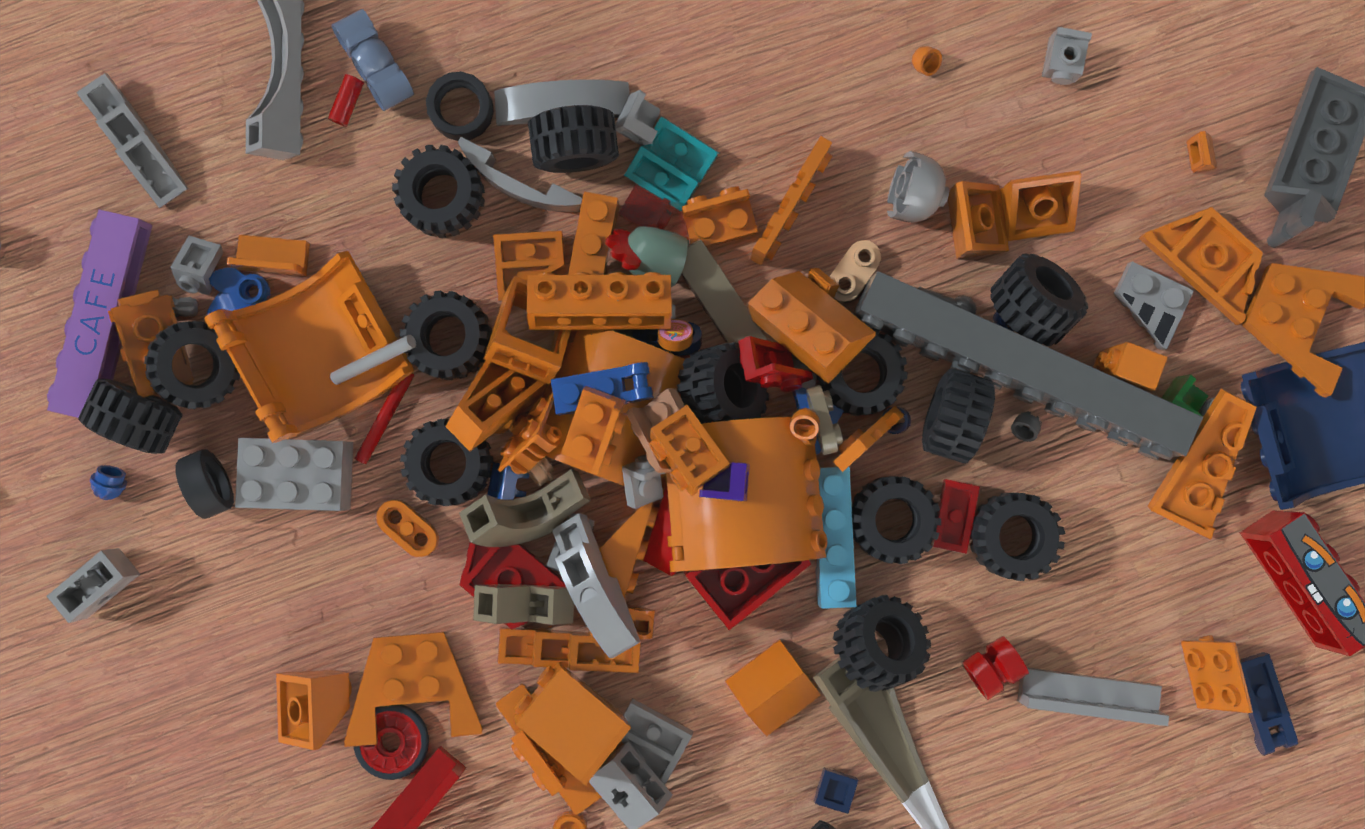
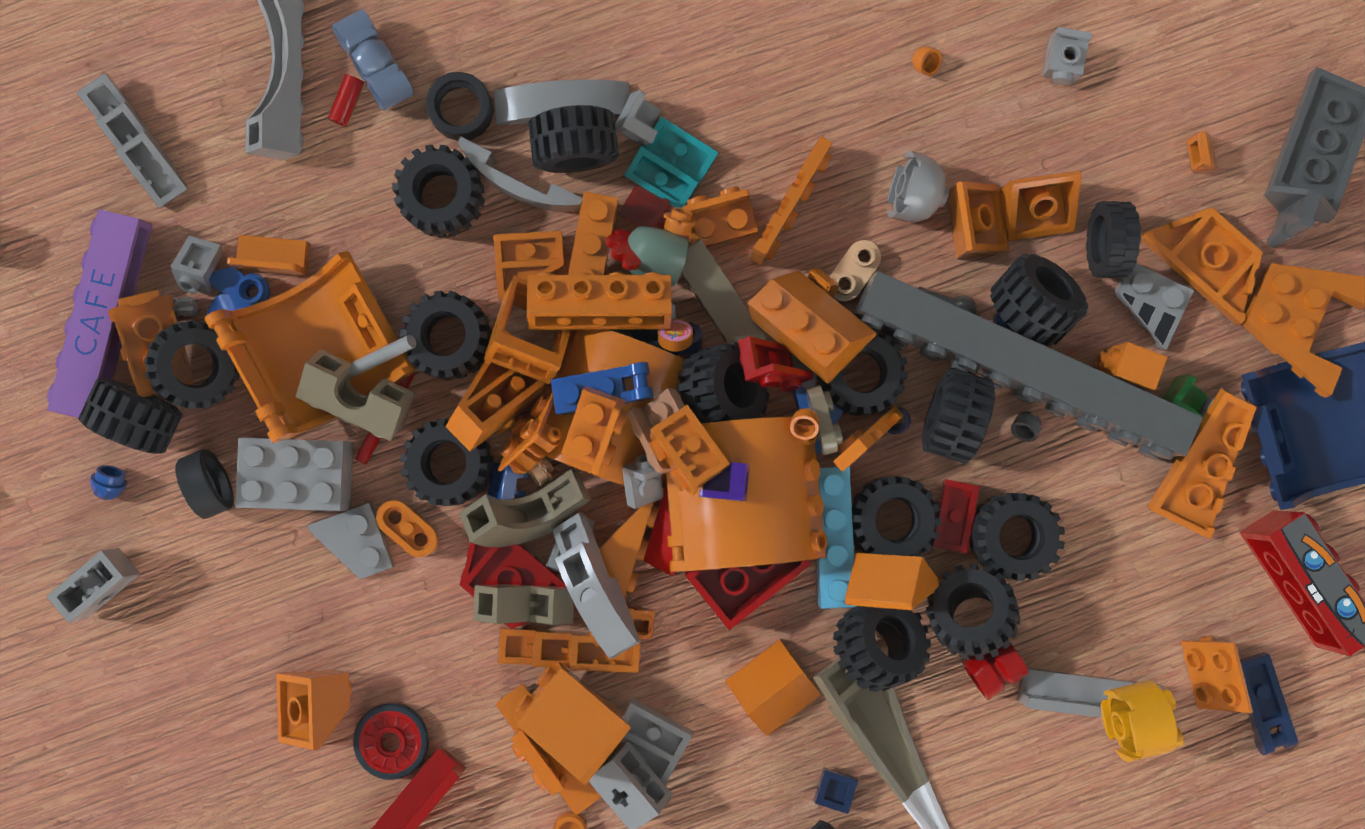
(328, 387): none -> dark tan arch
(355, 540): none -> light grey wing
(410, 672): orange wing -> none
(679, 221): none -> orange plate
(890, 581): none -> orange slope
(967, 585): none -> black tyre
(1113, 239): none -> black tyre
(1141, 720): none -> light orange brick

